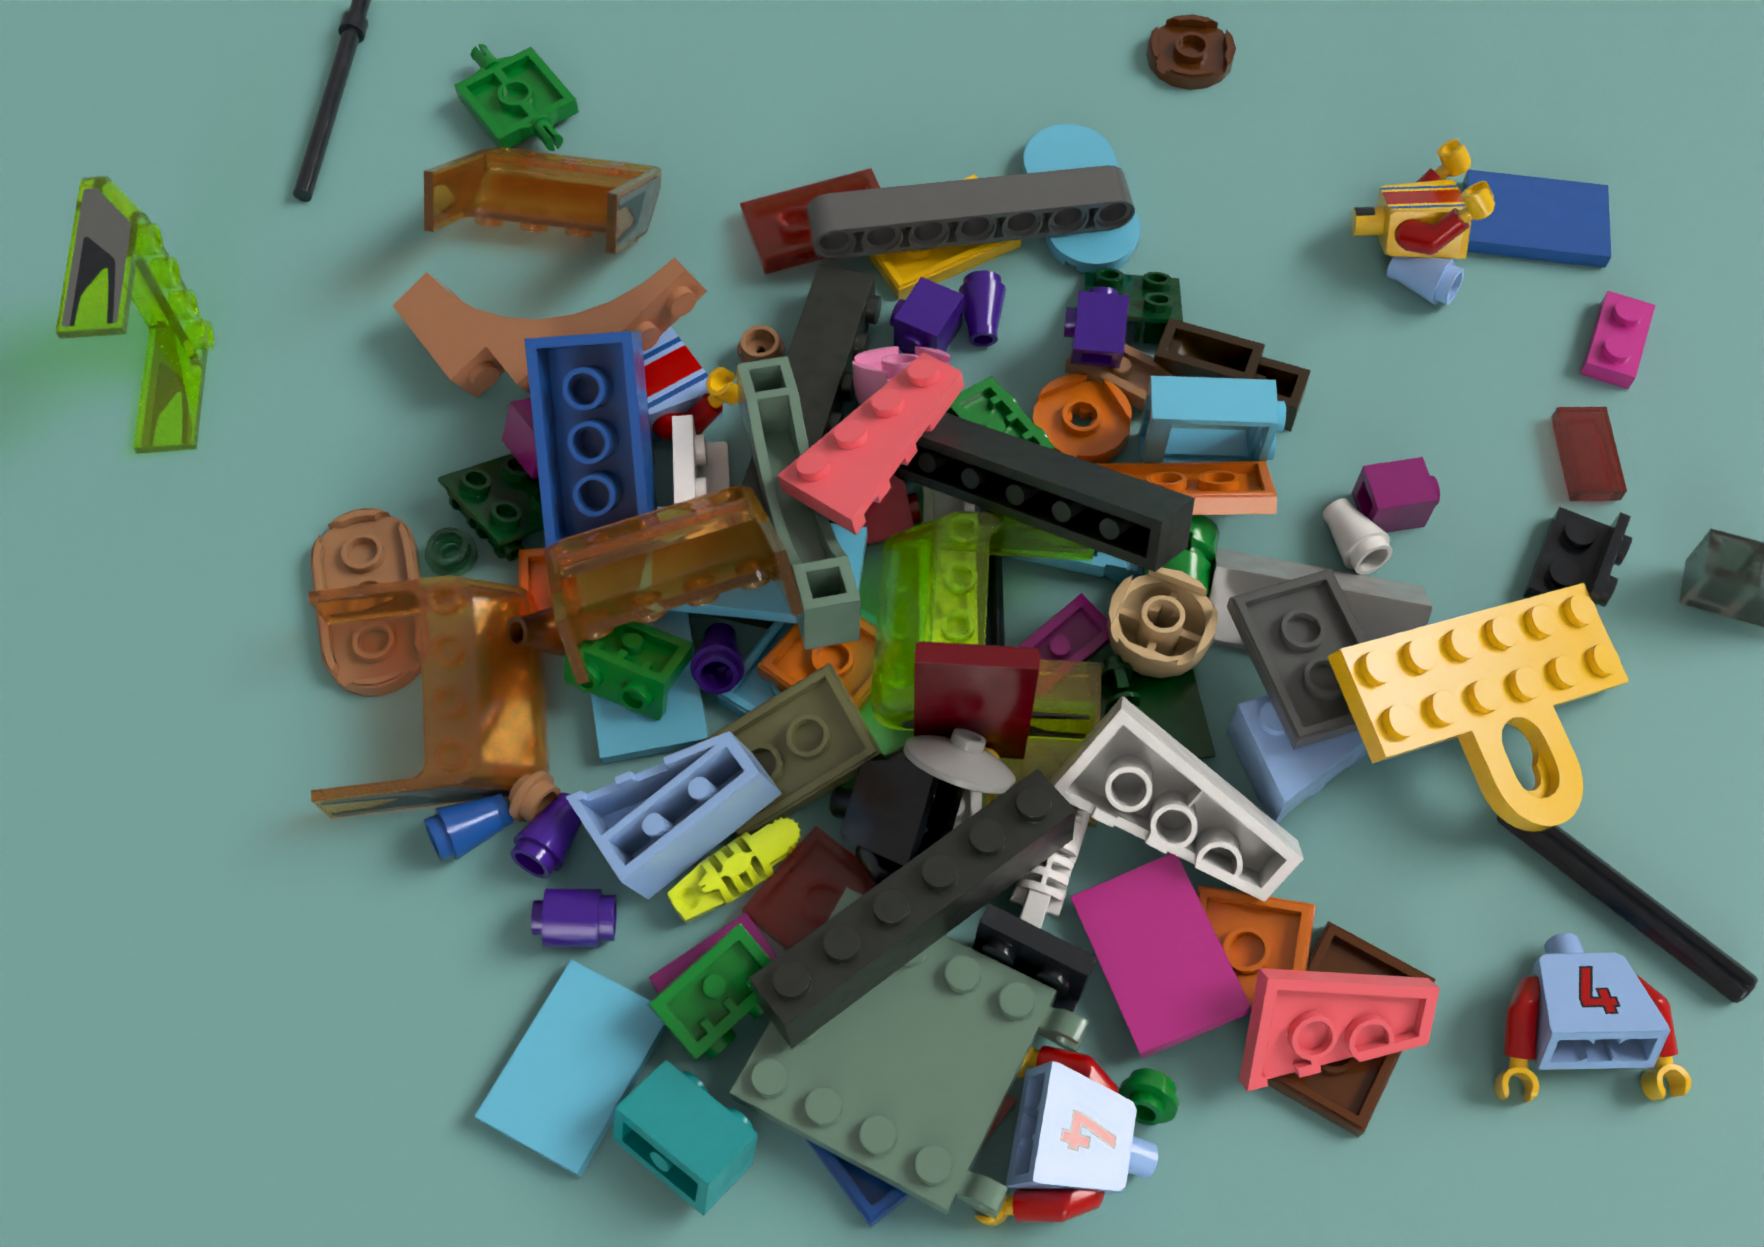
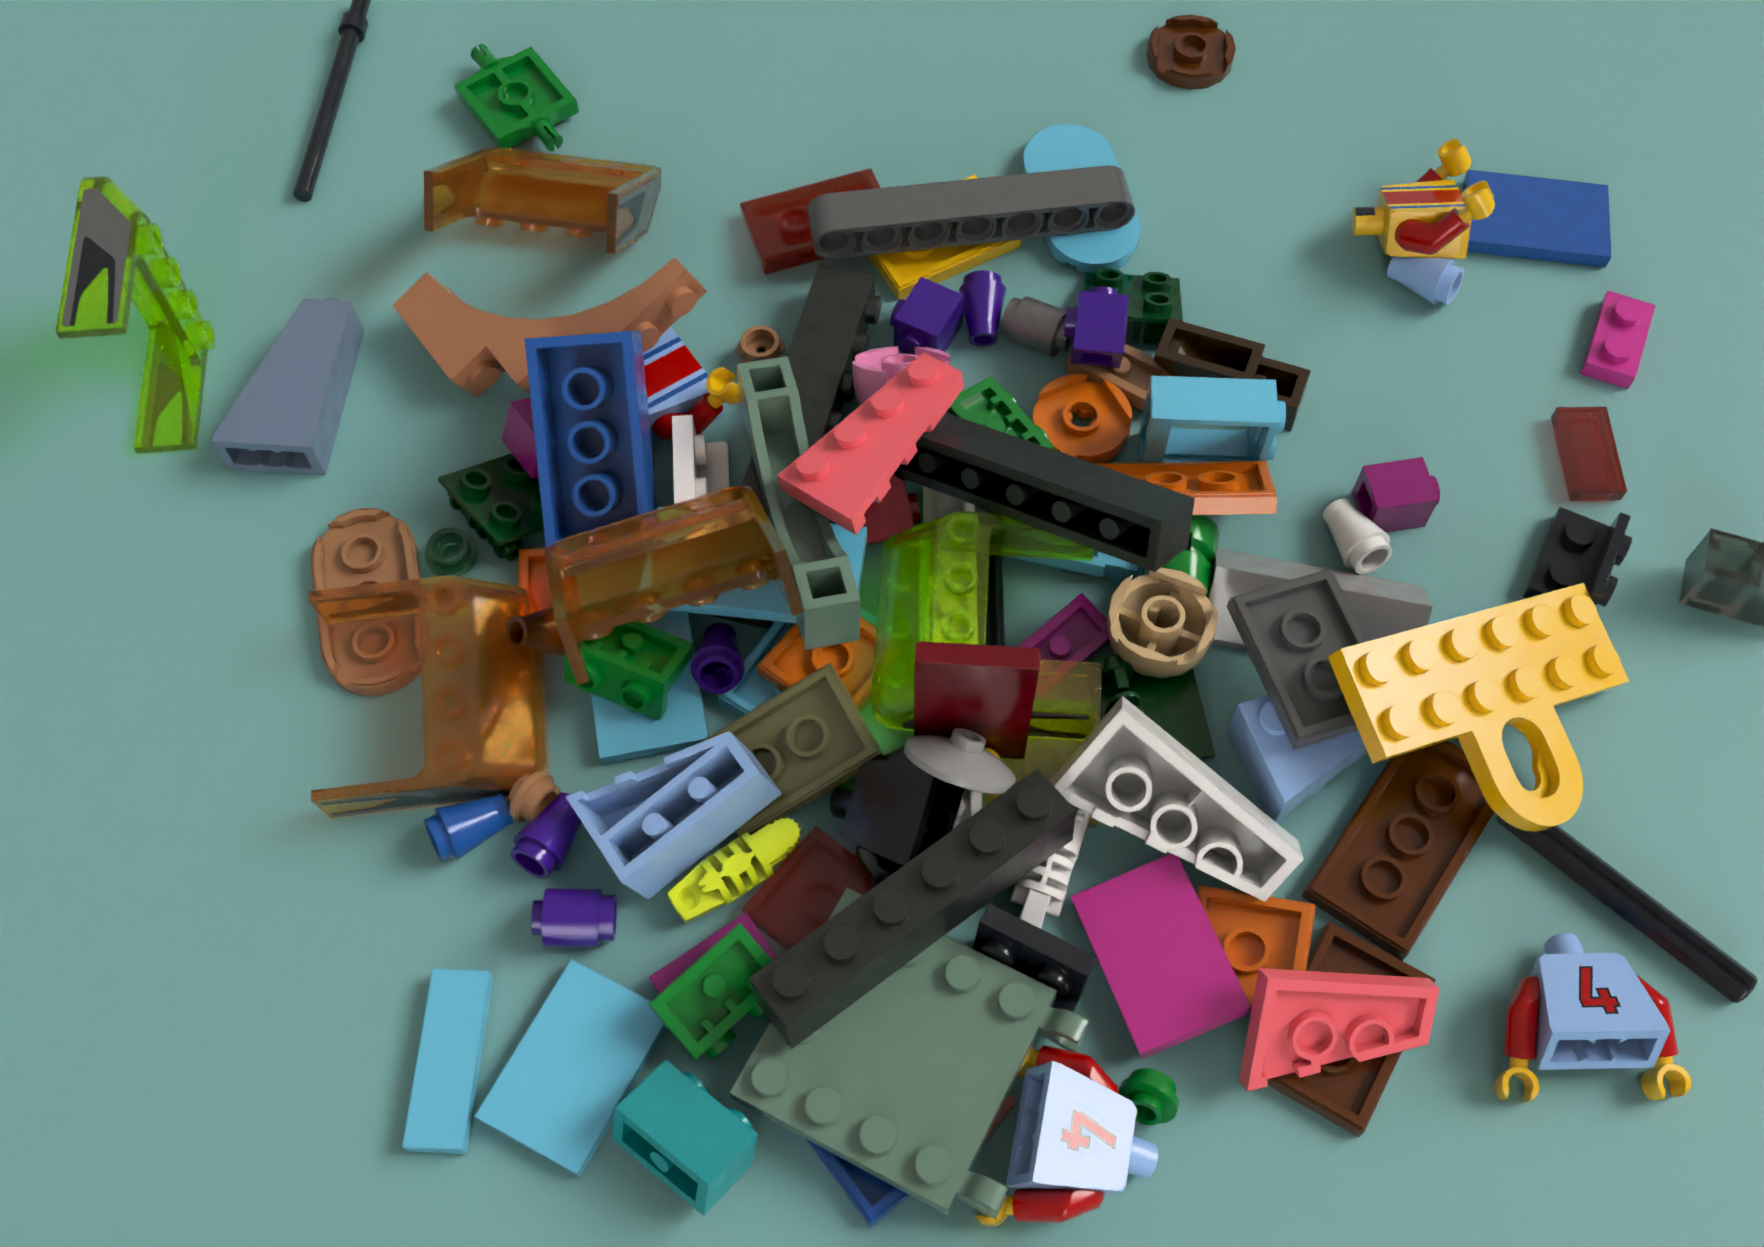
(296, 394): none -> sand blue slope
(448, 1062): none -> medium azure tile
(1035, 325): none -> flat silver brick
(1403, 847): none -> reddish brown tile

